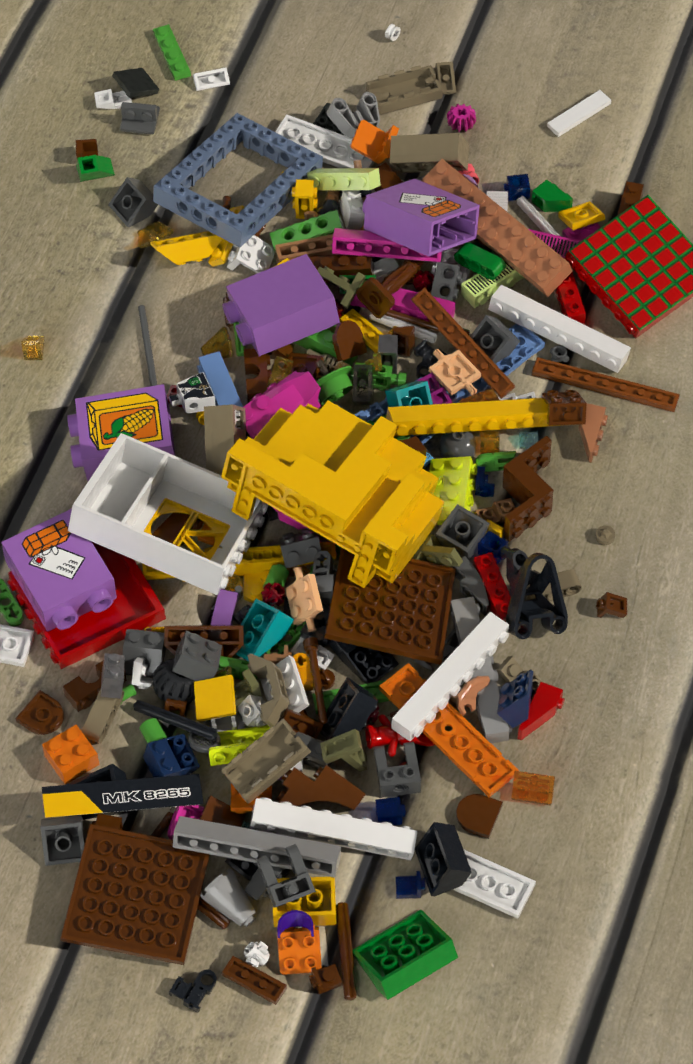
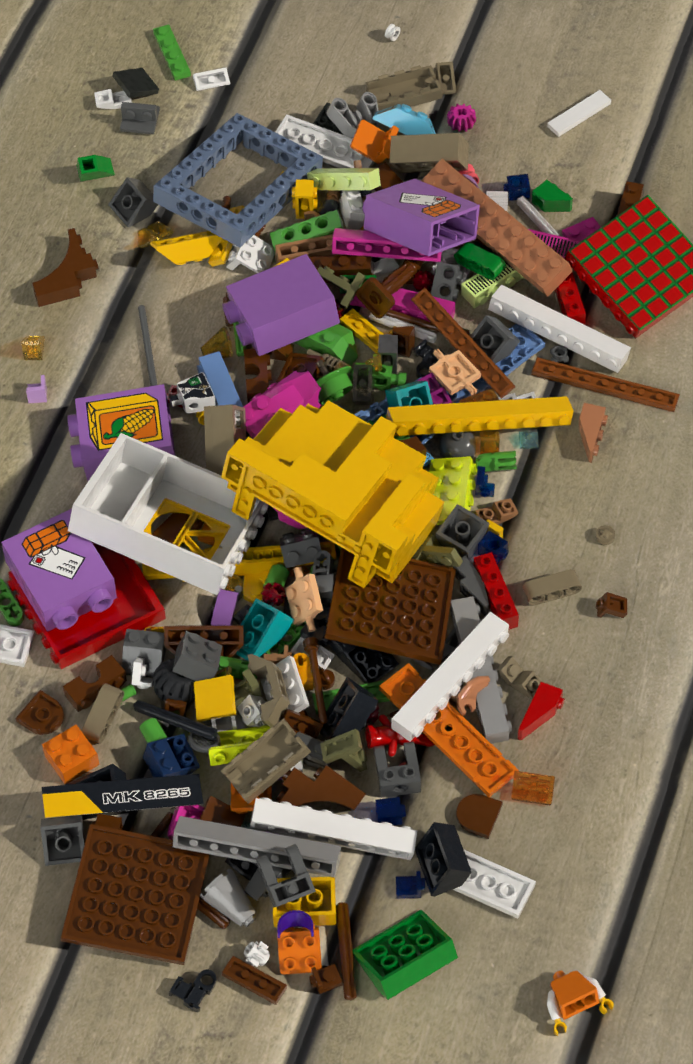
(37, 392): none -> lavender panel
(66, 279): none -> reddish brown arch
(86, 147): reddish brown panel -> none
(112, 676): flat silver brick -> none
(280, 373): clear yellow bracket -> none
(348, 340): reddish brown tile -> none
(405, 119): none -> medium azure wedge
(516, 699): dark blue slope -> none
(524, 611): black connector -> none
(527, 488): reddish brown bracket -> none
(565, 407): reddish brown bracket -> none
(573, 994): none -> orange torso
(581, 215): yellow tile -> none

